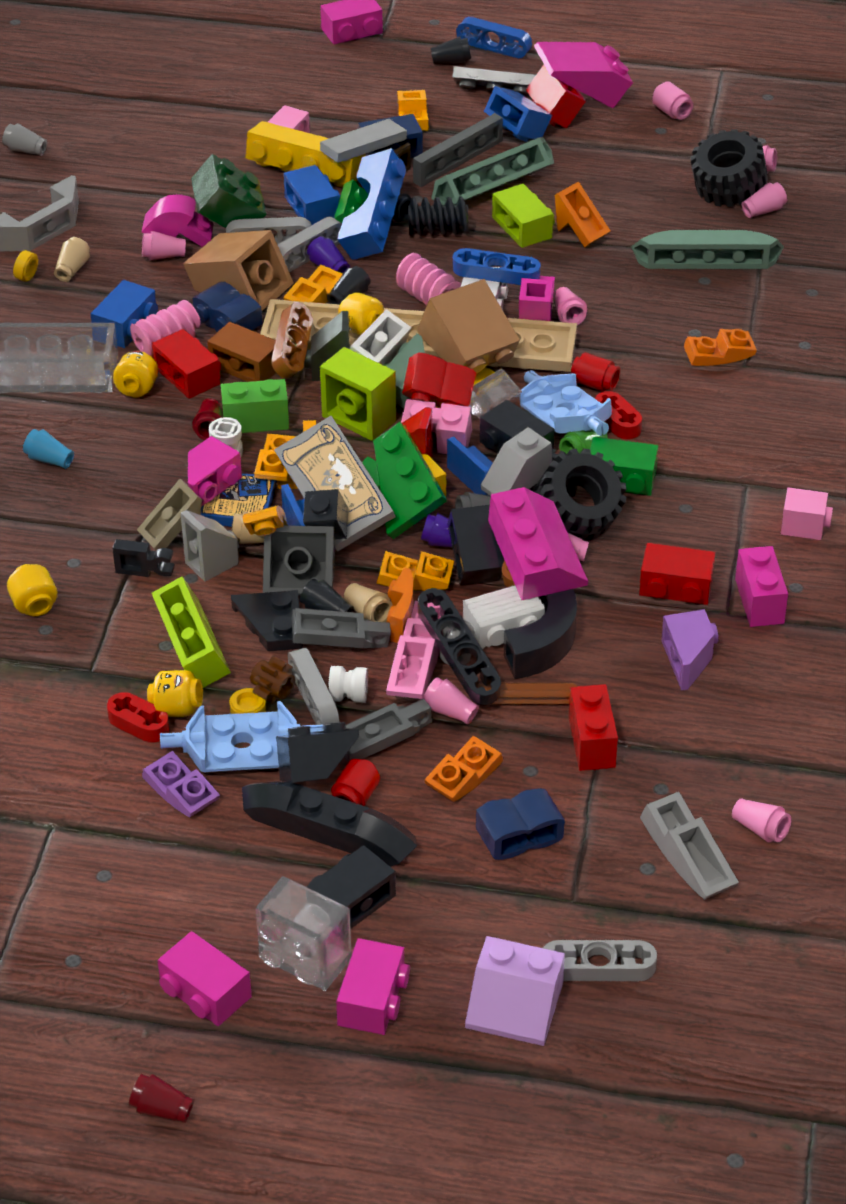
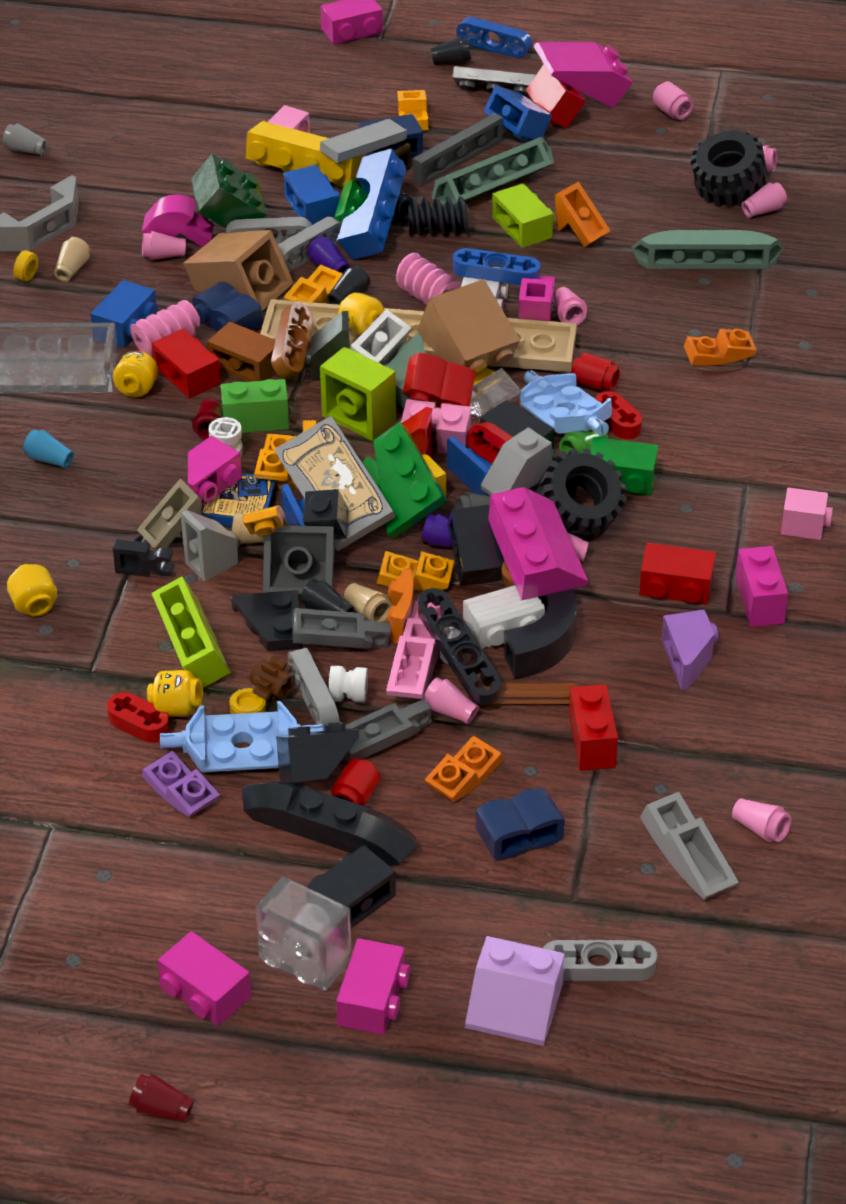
(494, 435): none -> red beam

